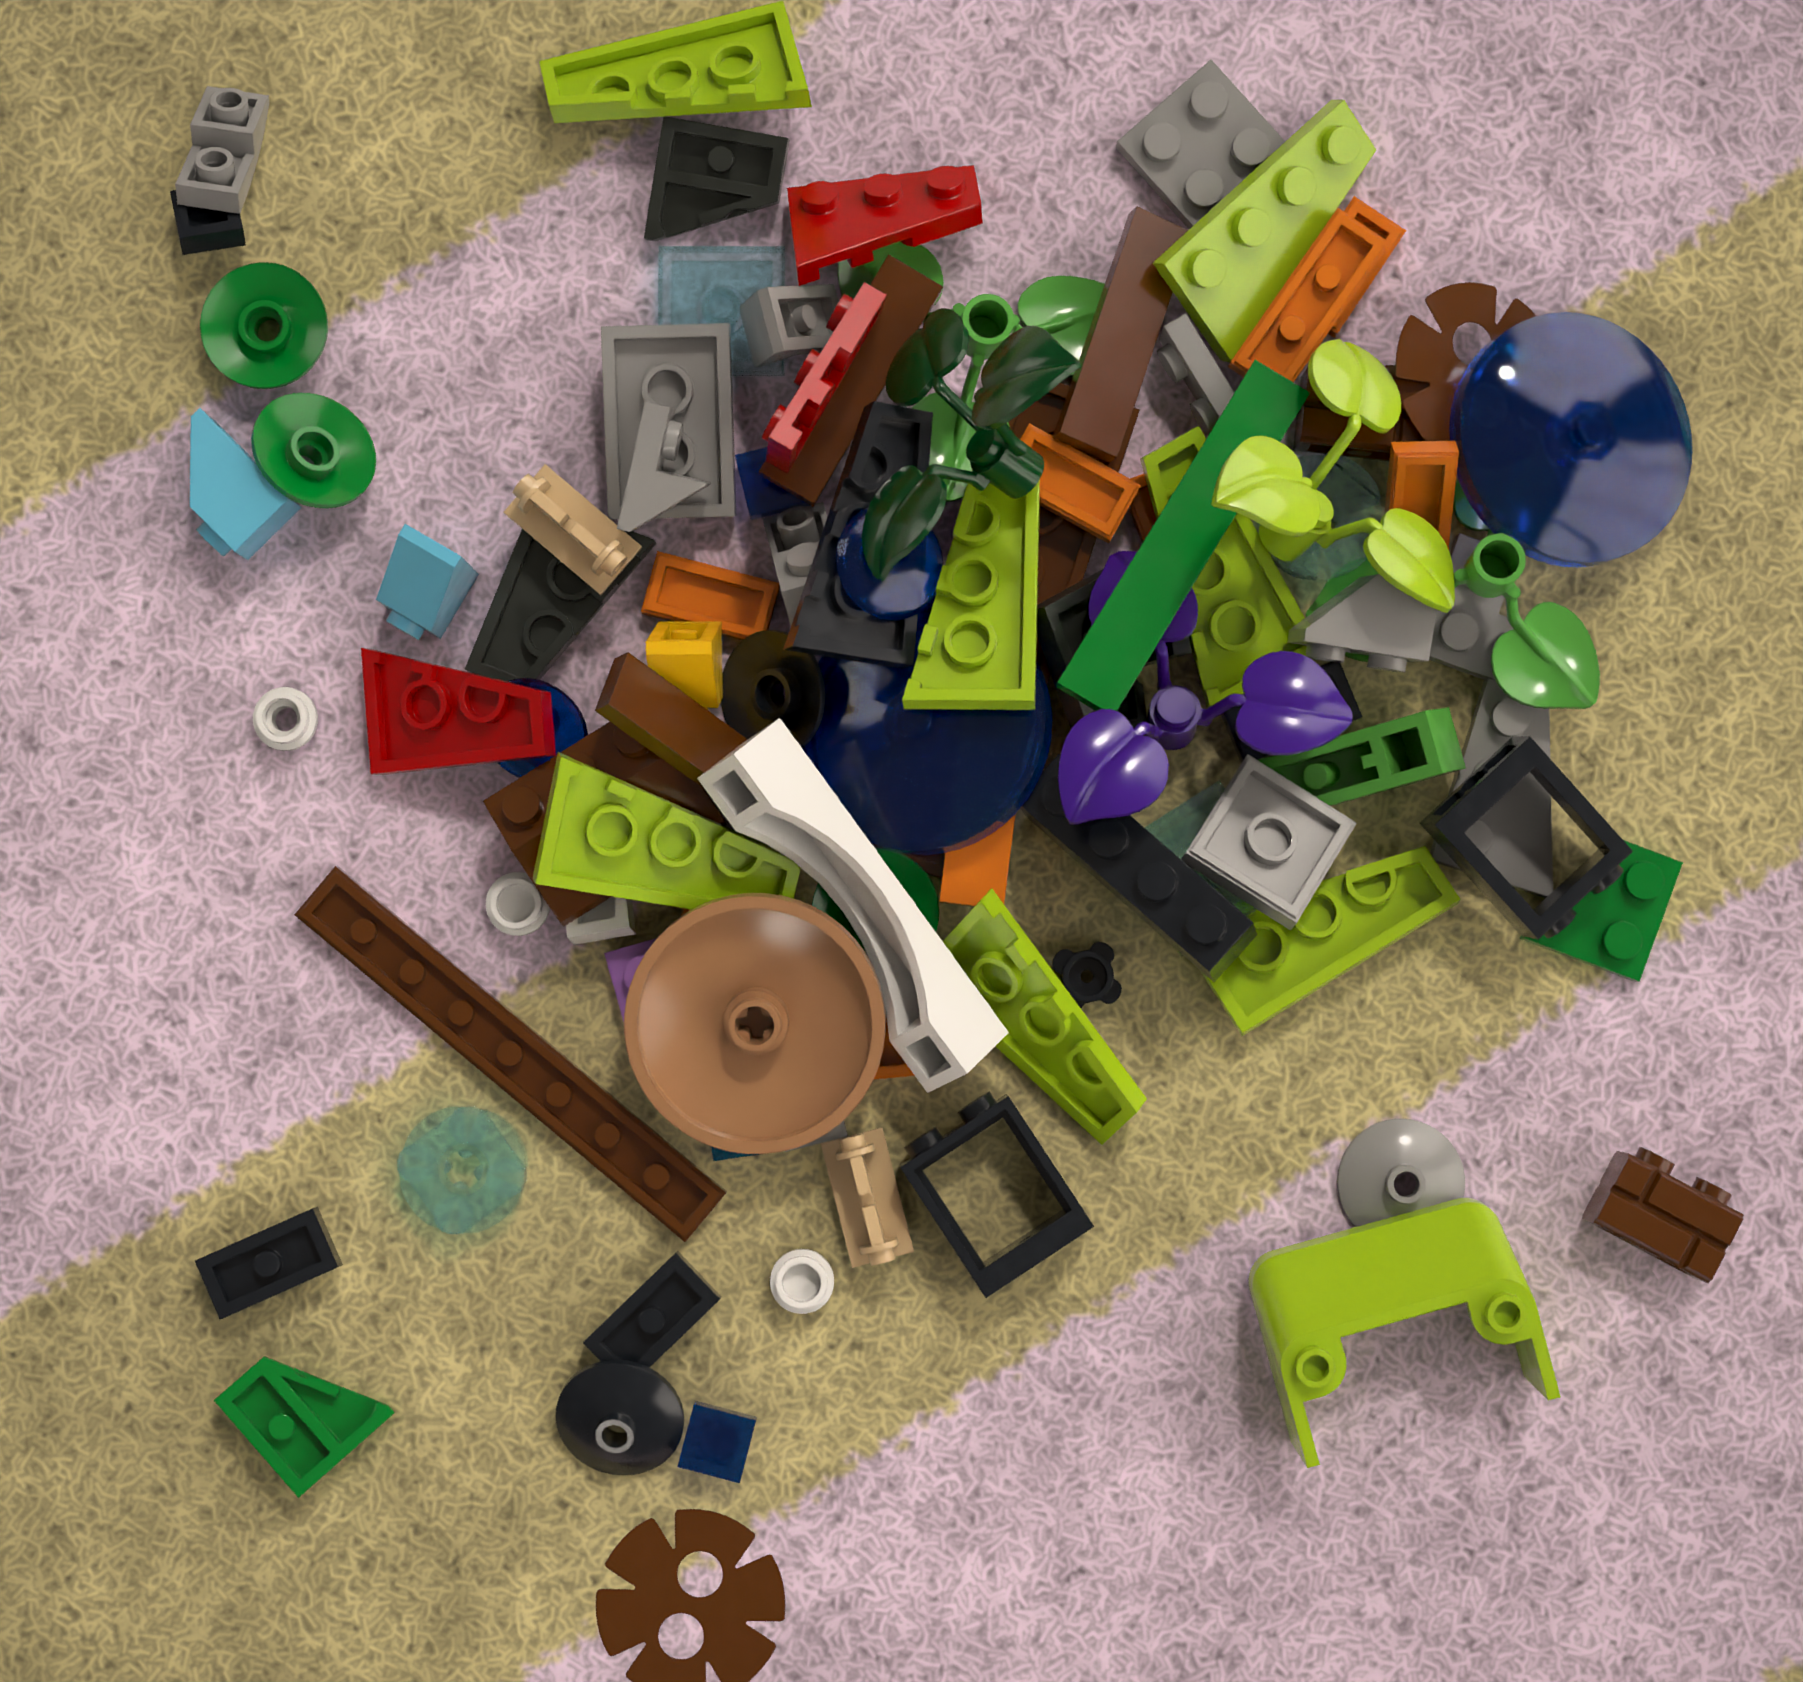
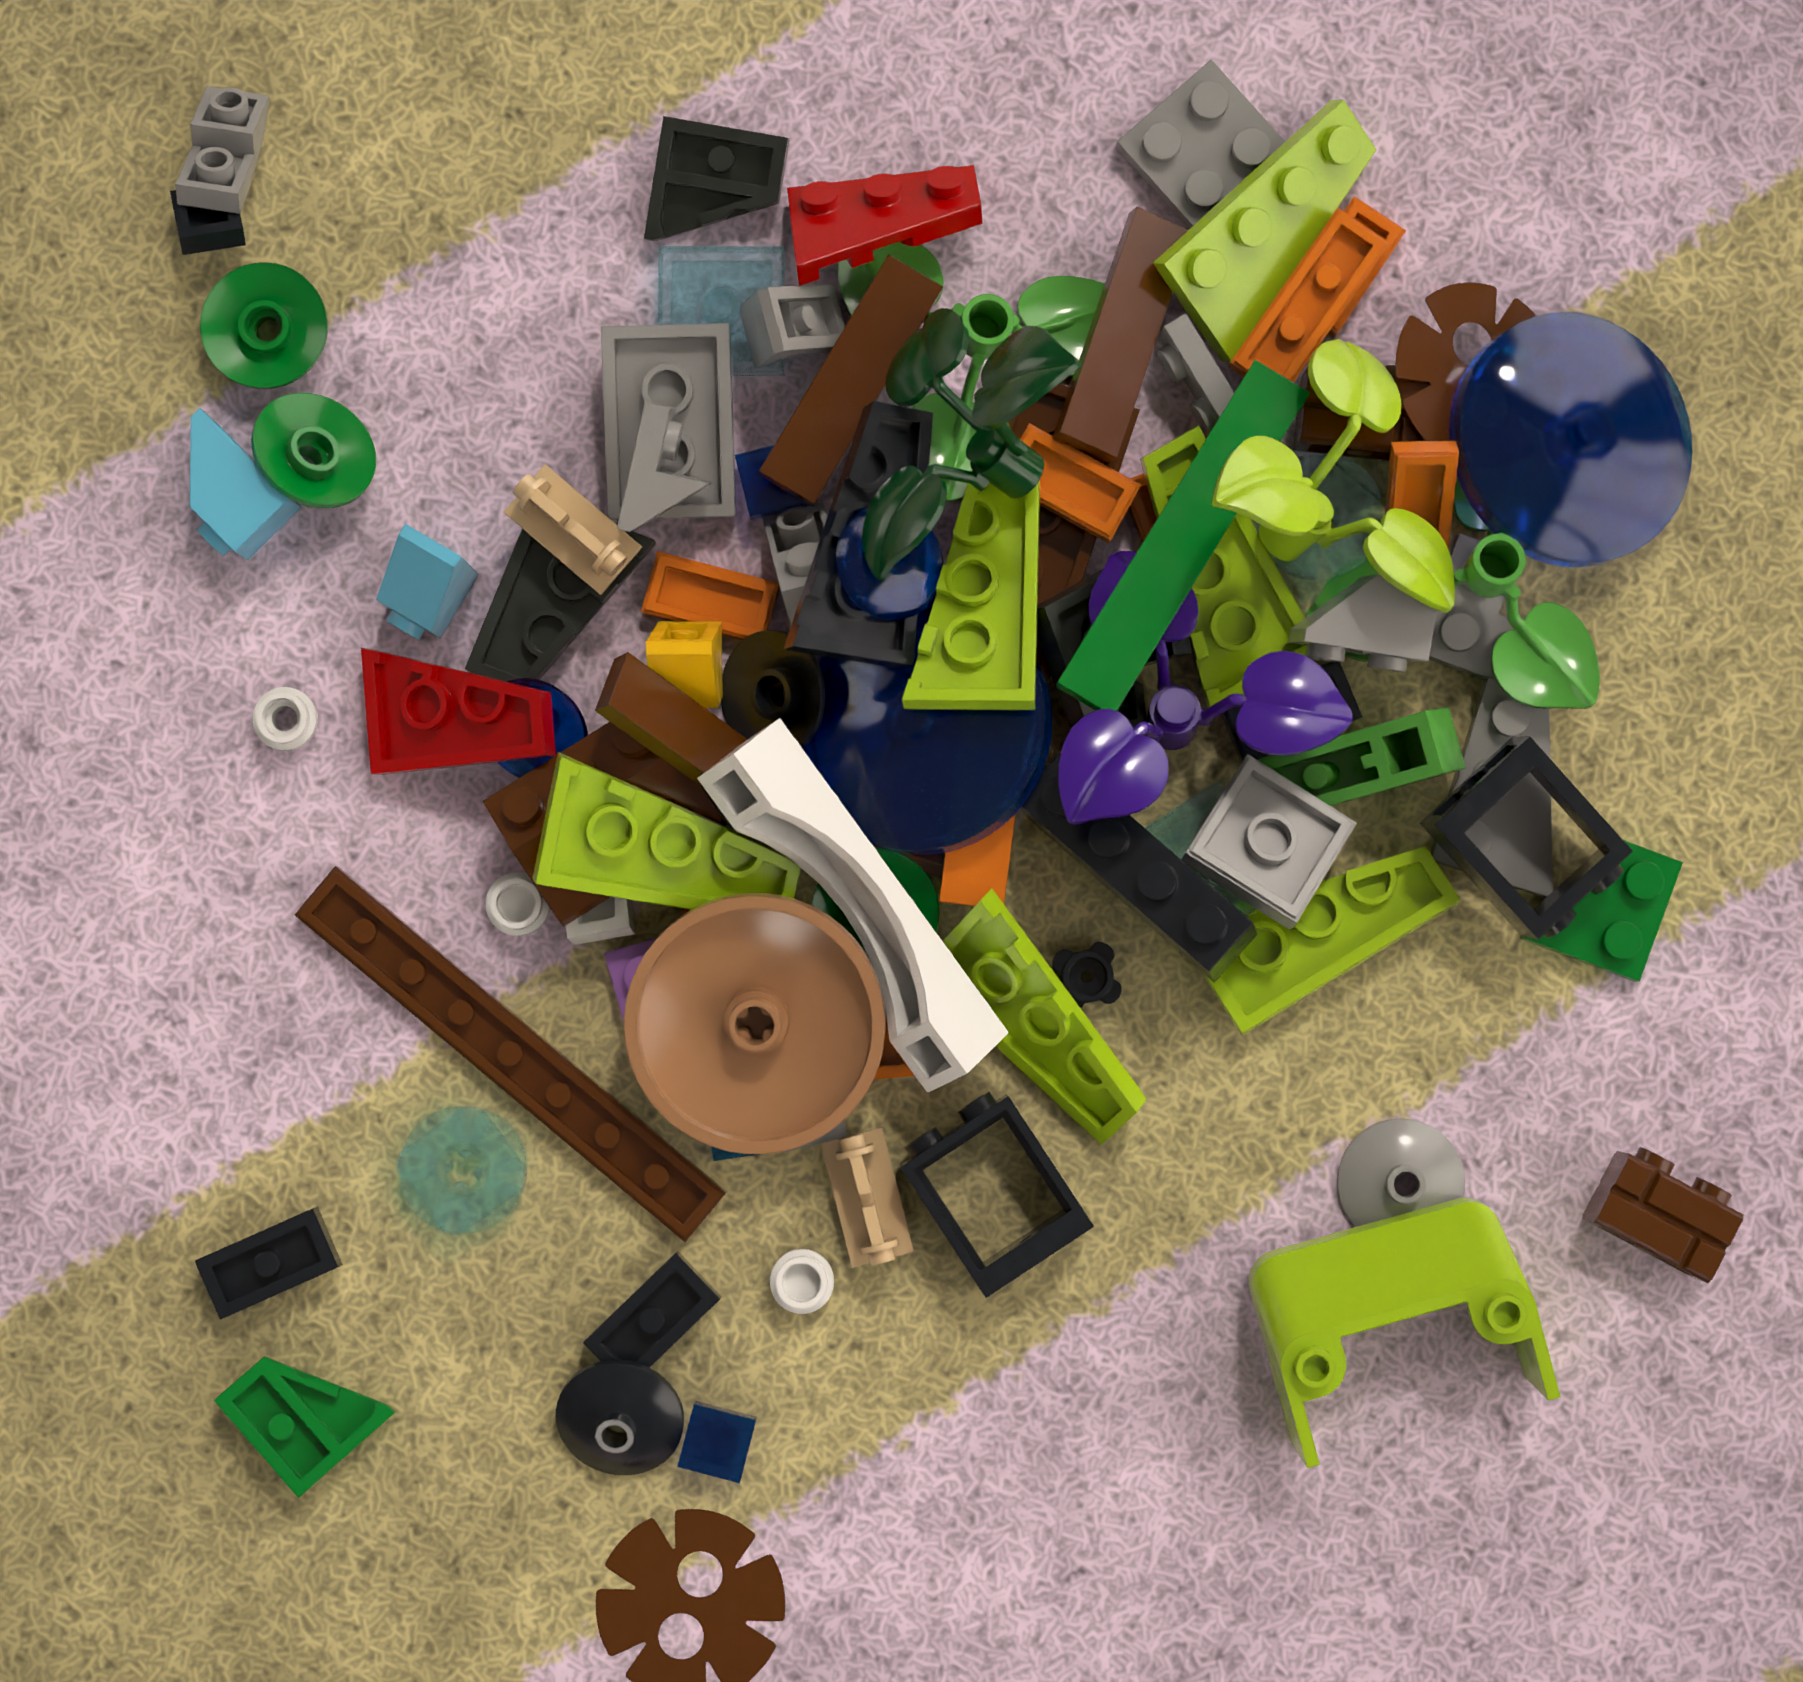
(690, 69): lime wing -> none
(821, 376): wing -> none

